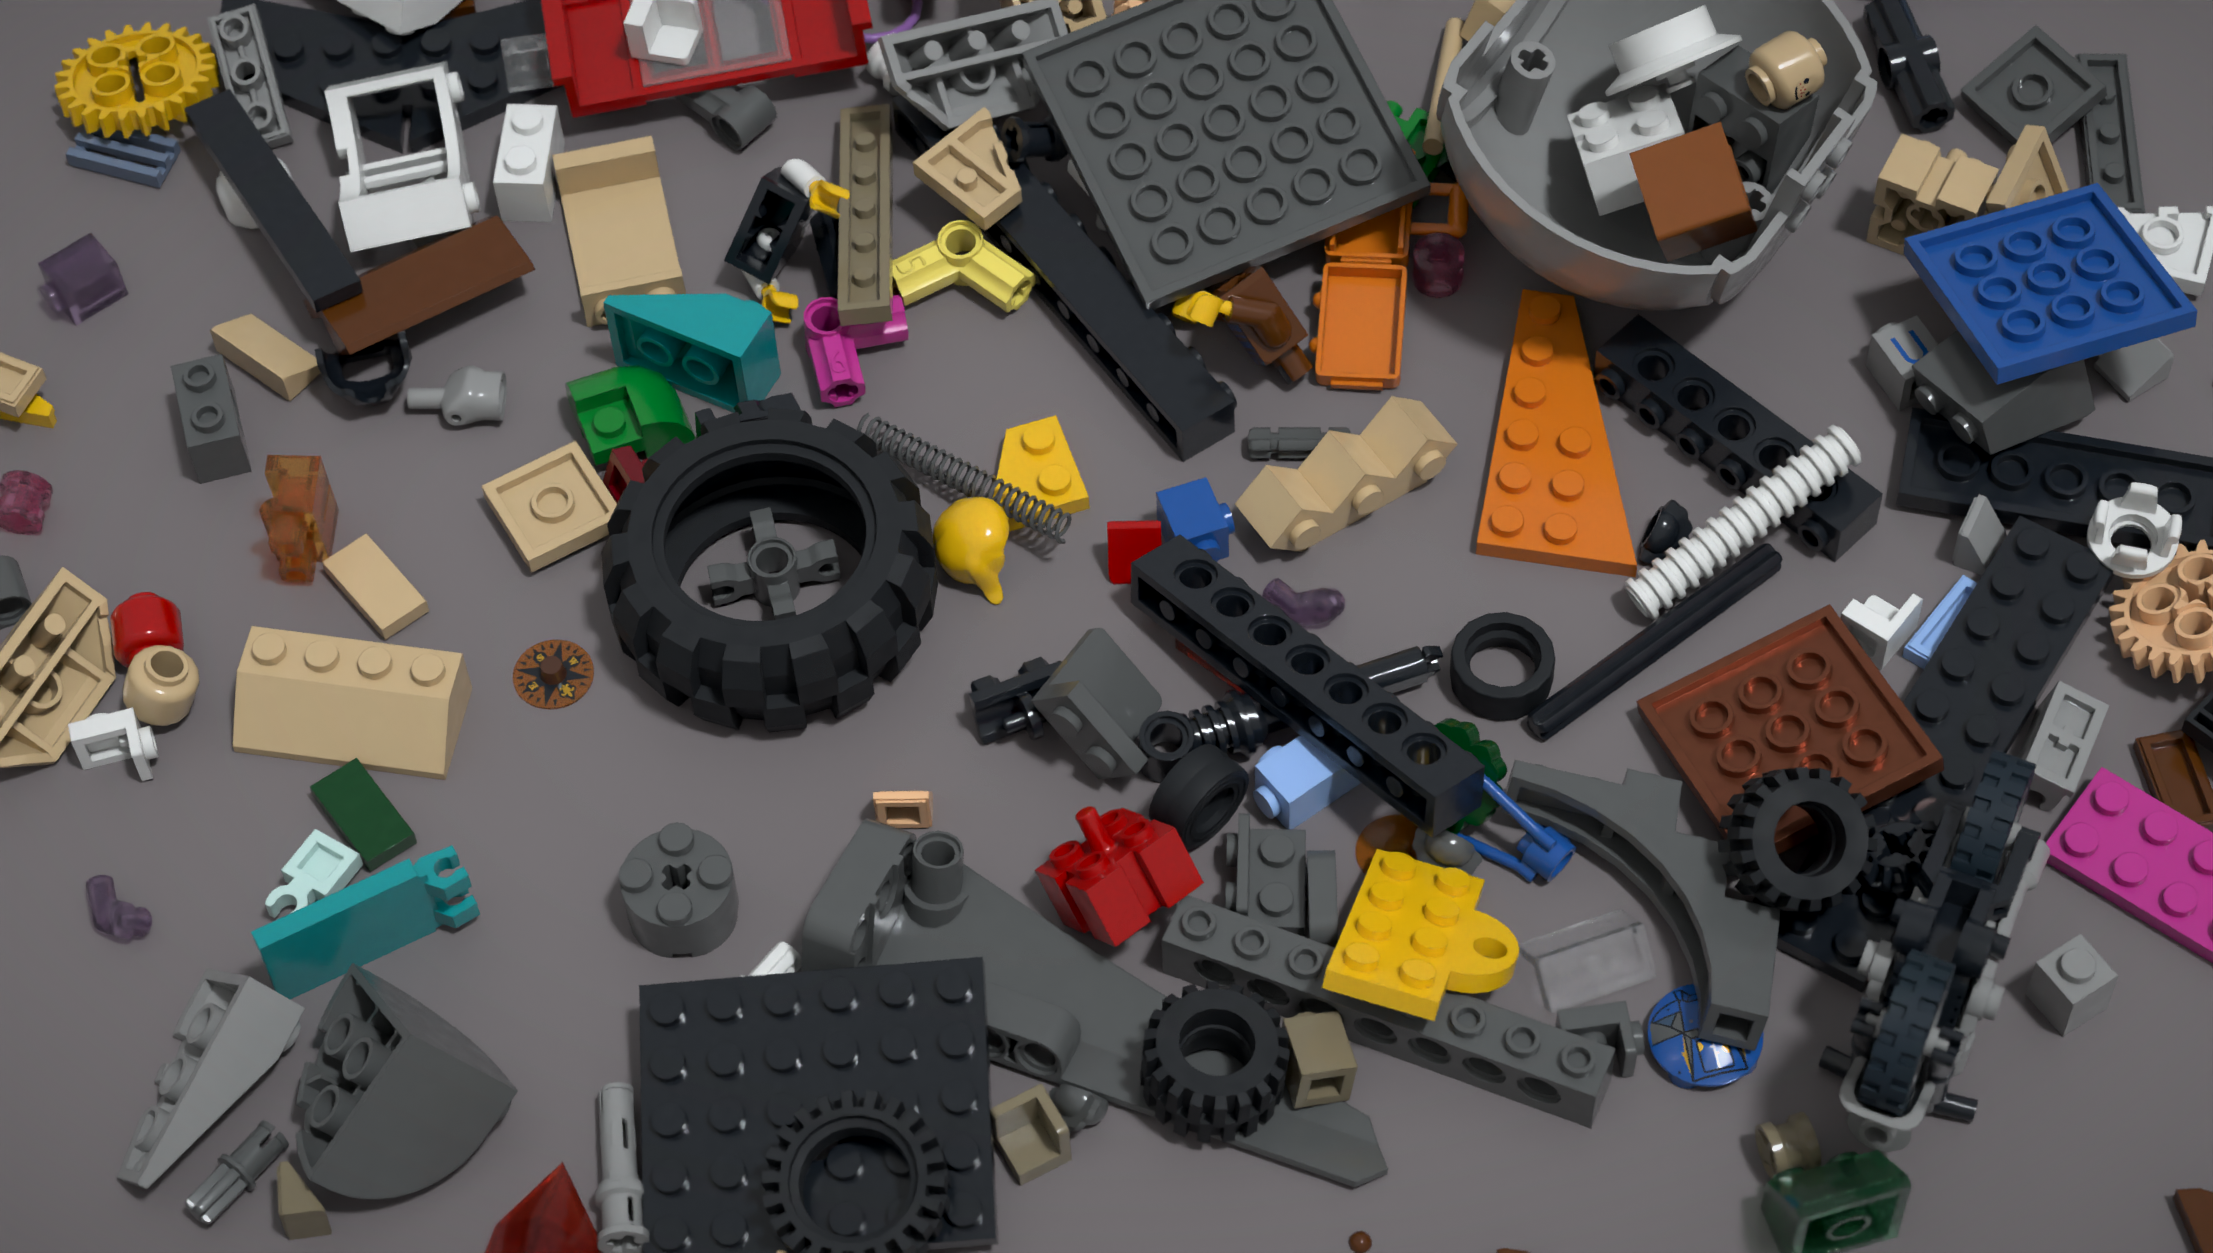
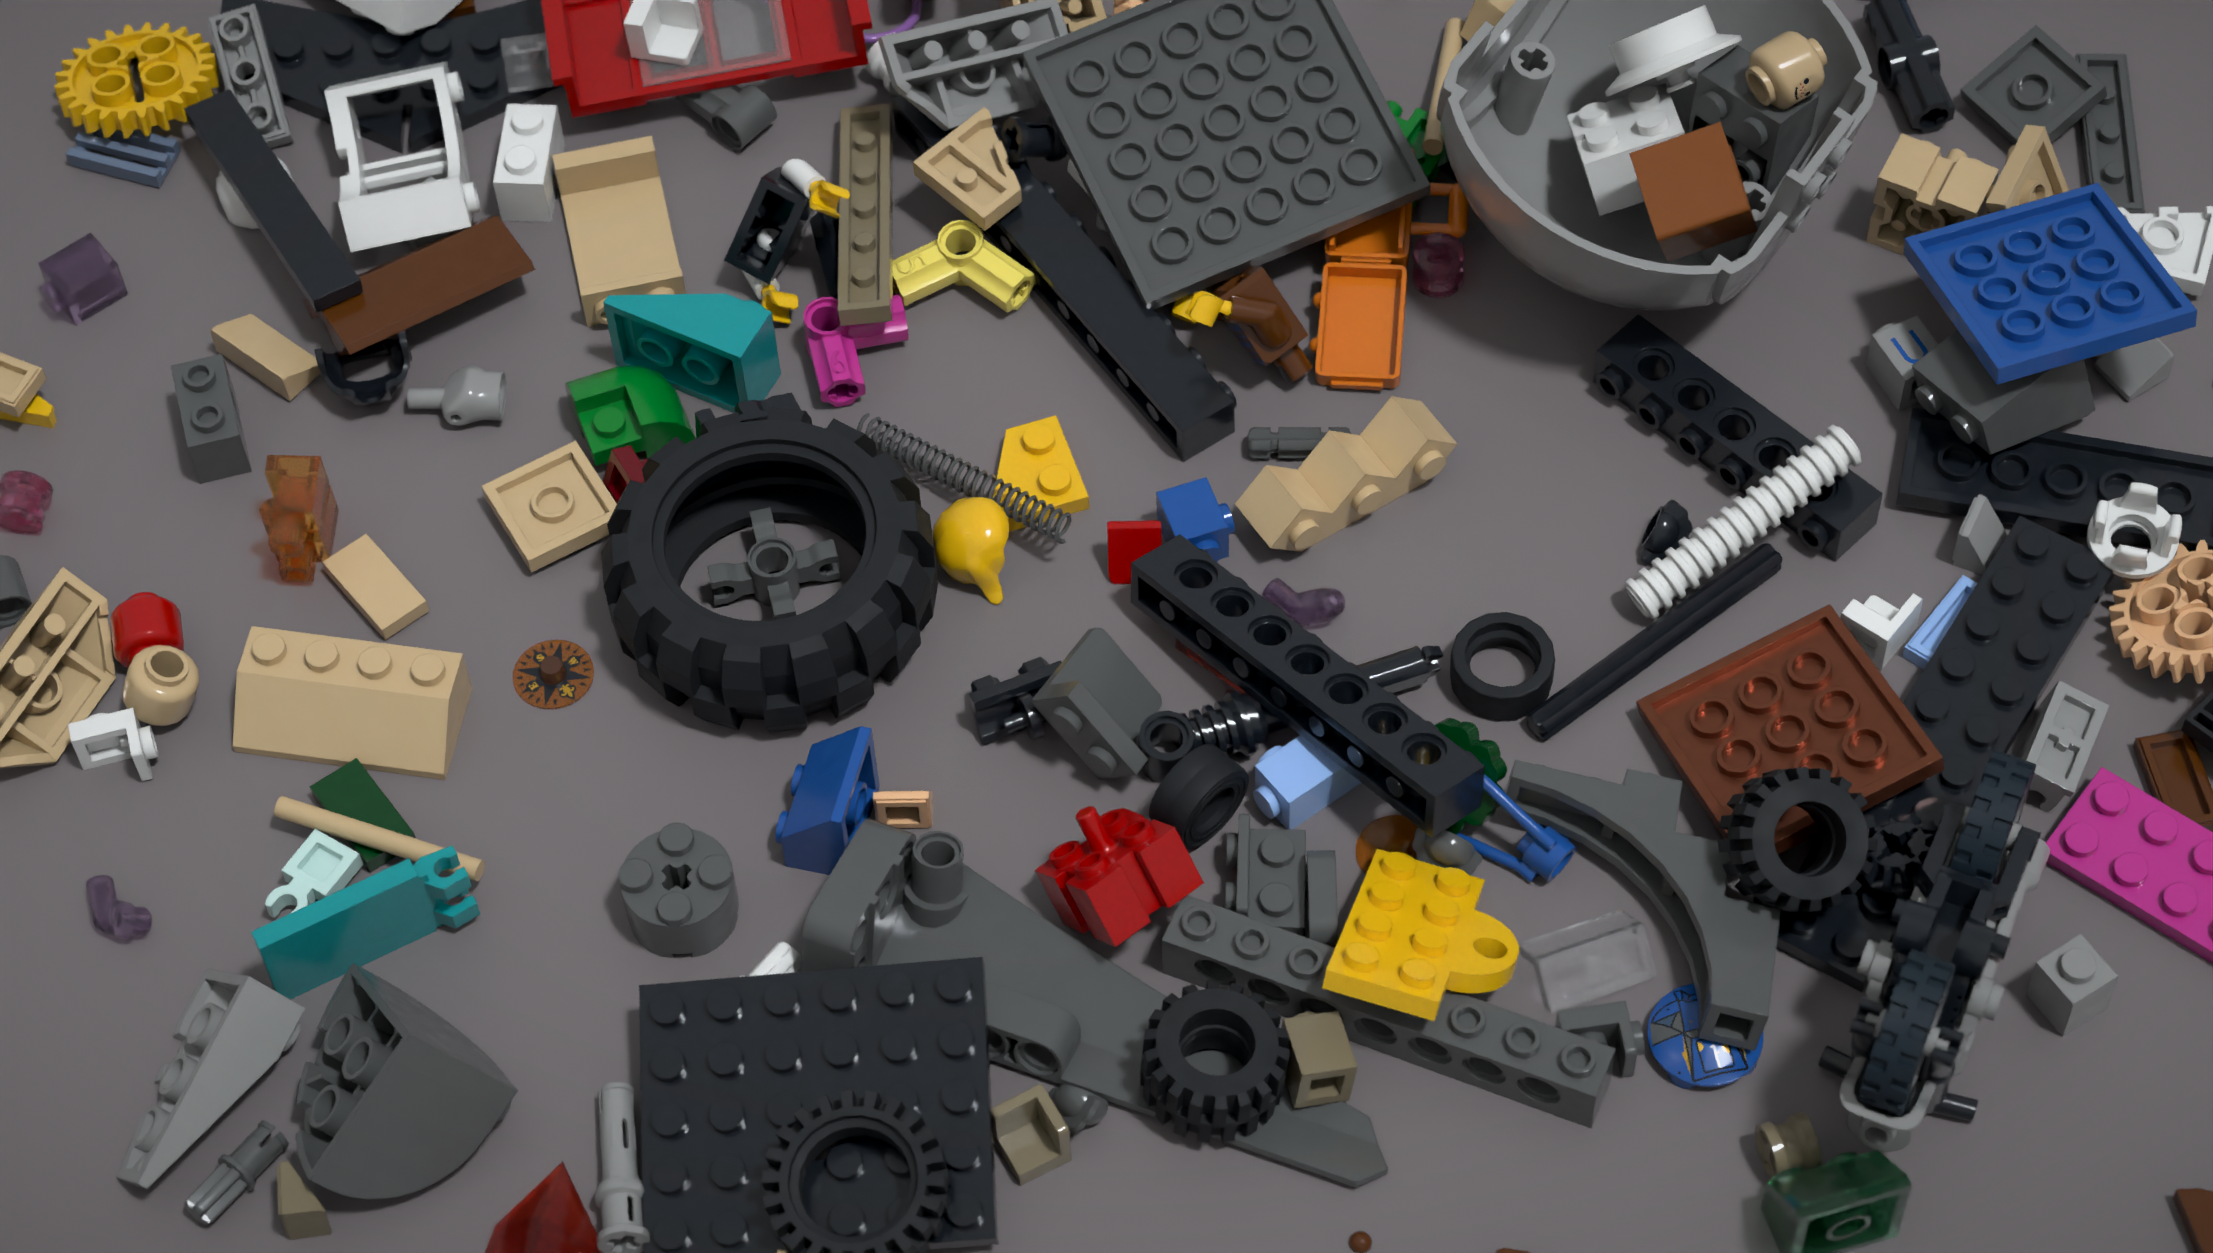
(368, 834): none -> tan bar
(829, 800): none -> blue slope
(1551, 464): orange wing -> none

